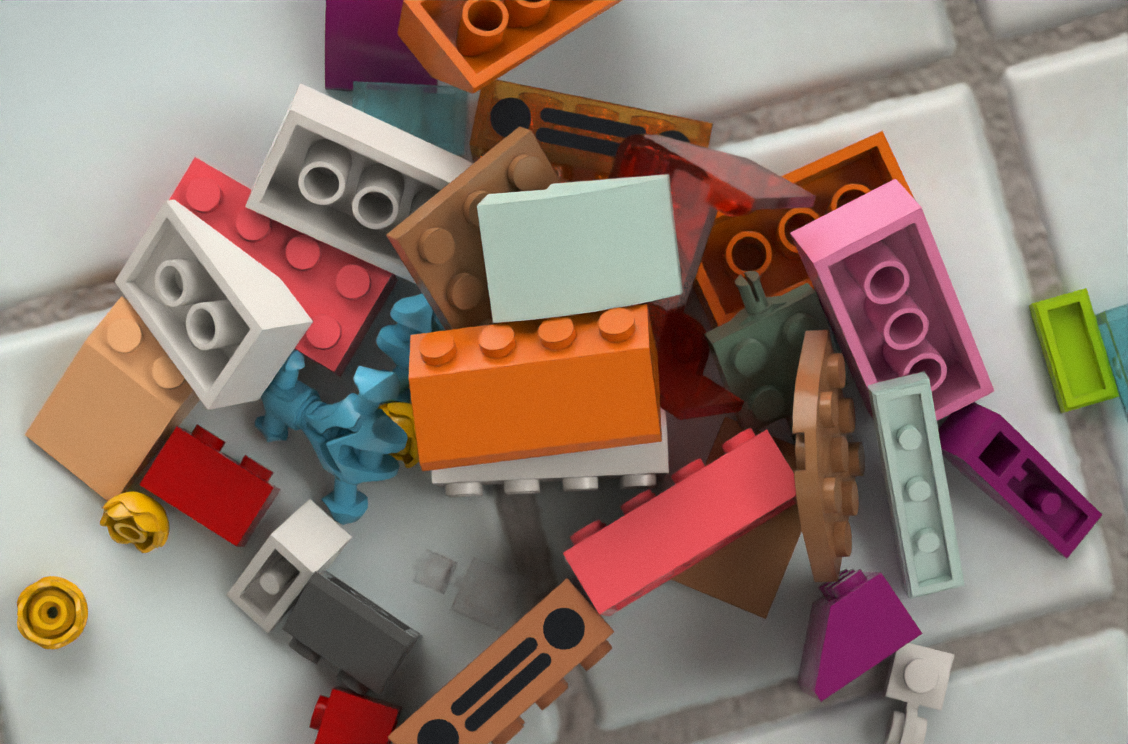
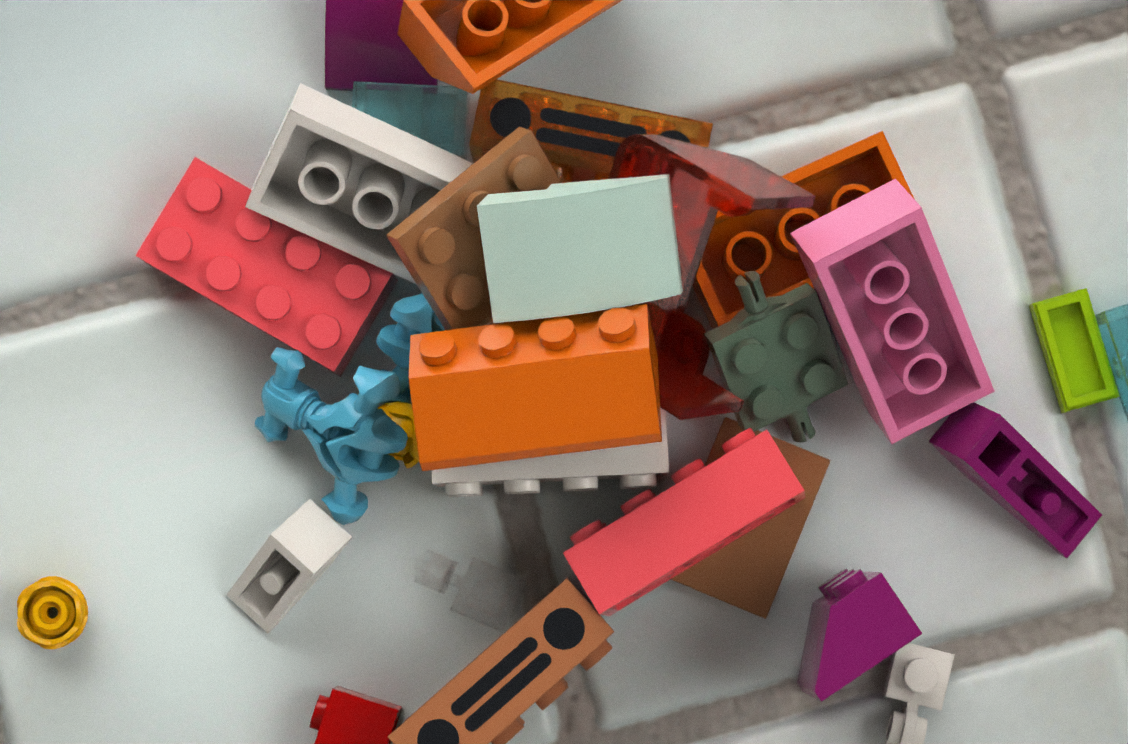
(113, 404): light nougat slope -> none
(136, 520): yellow plate -> none
(211, 307): white slope -> none
(211, 485): red brick -> none
(349, 632): dark grey slope -> none
(825, 456): medium nougat plate -> none
(916, 484): light aqua tile -> none

